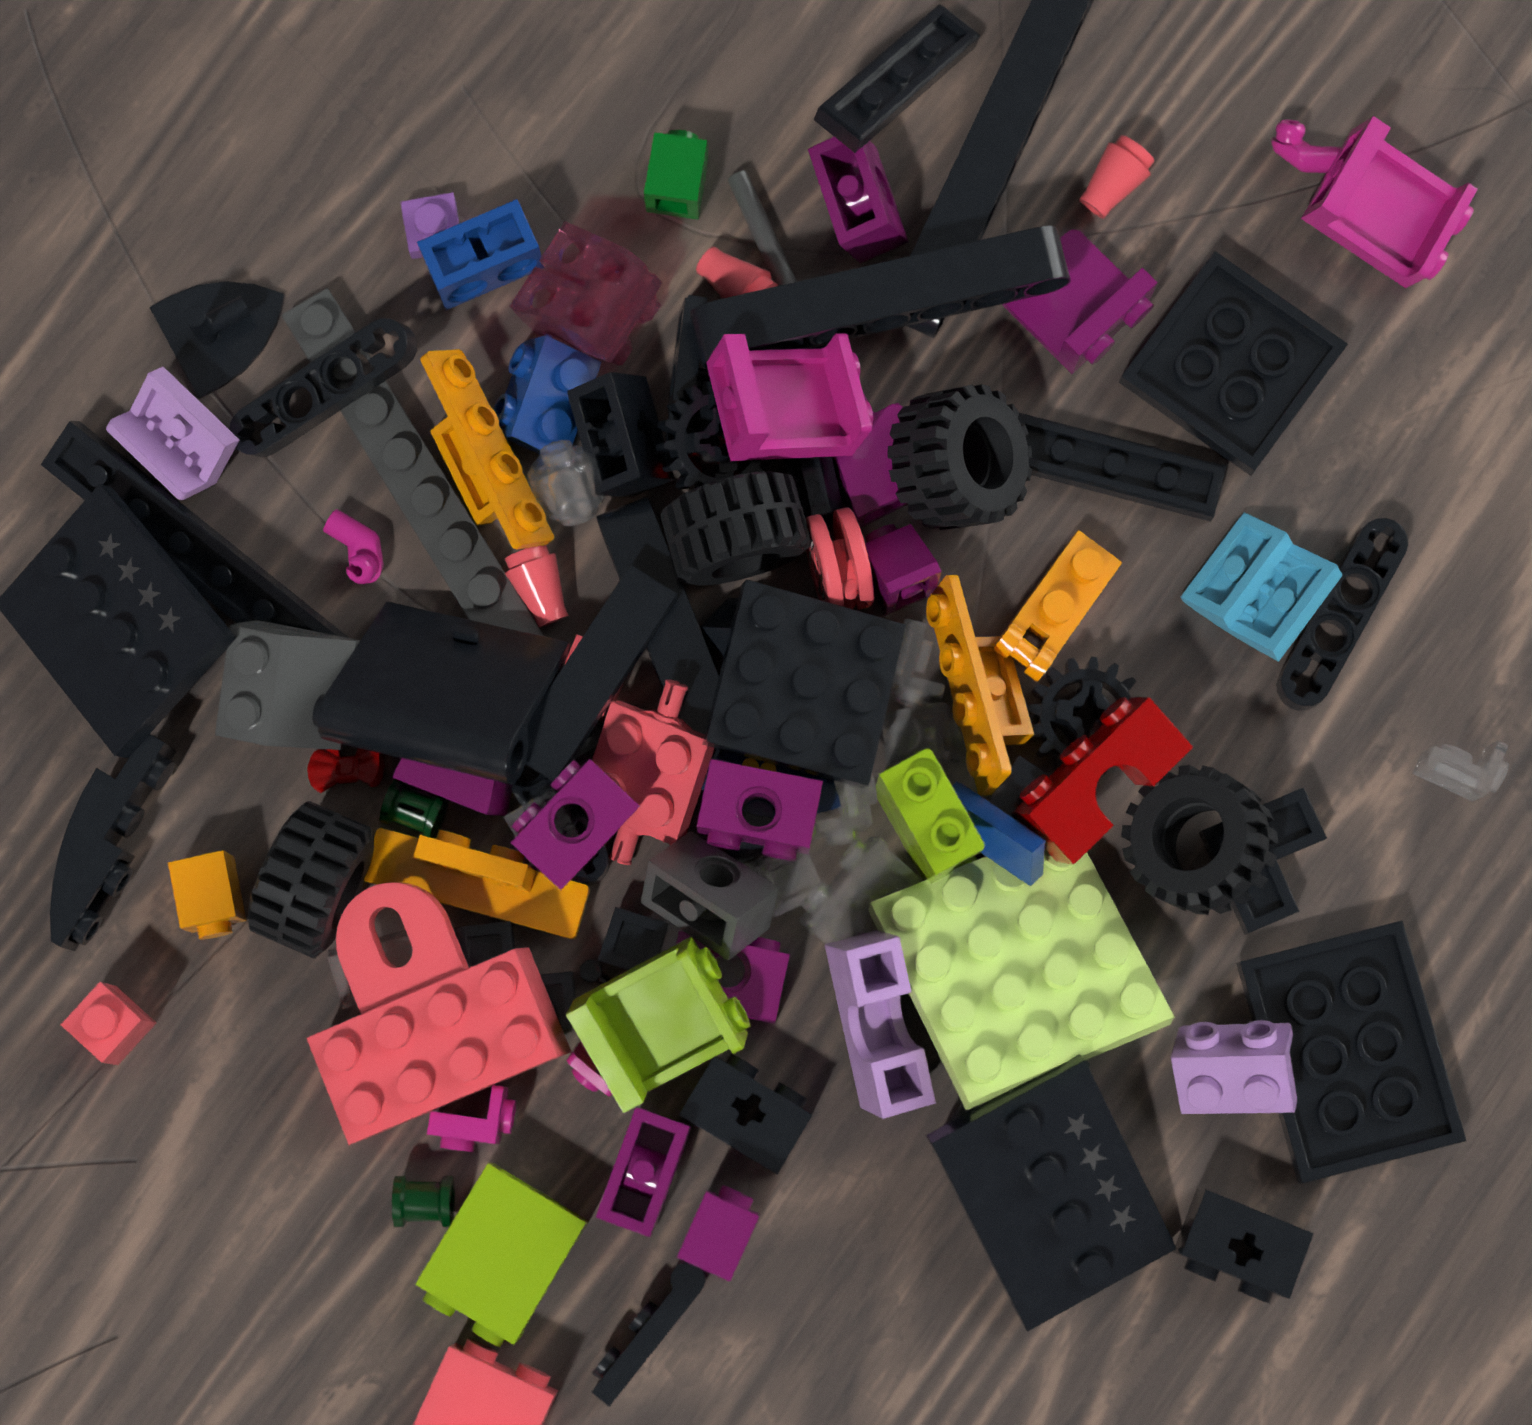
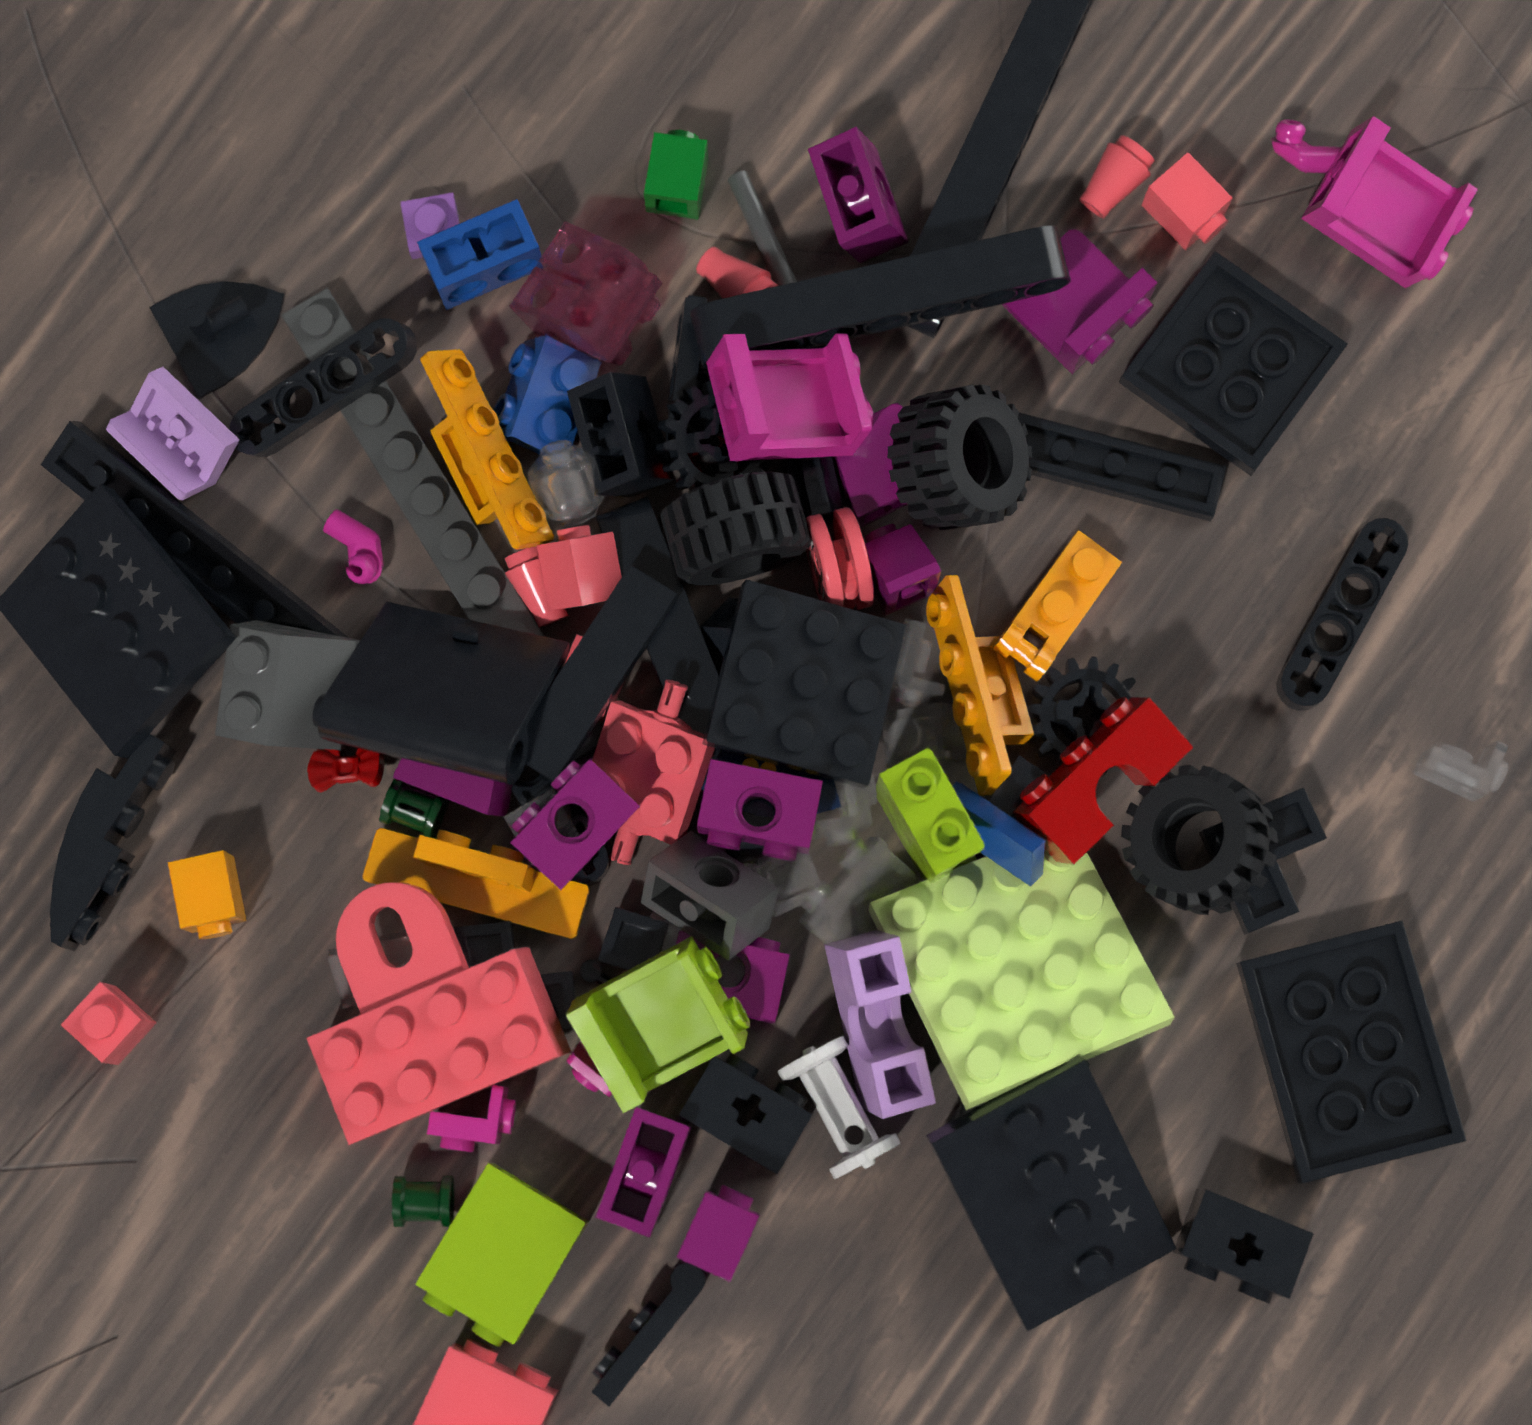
(310, 878): black tyre -> none
(579, 567): none -> coral brick
(838, 1105): none -> white hose
(896, 78): black tile -> none
(1188, 202): none -> coral brick
(1234, 1068): lavender bracket -> none
(1261, 586): medium azure slope -> none

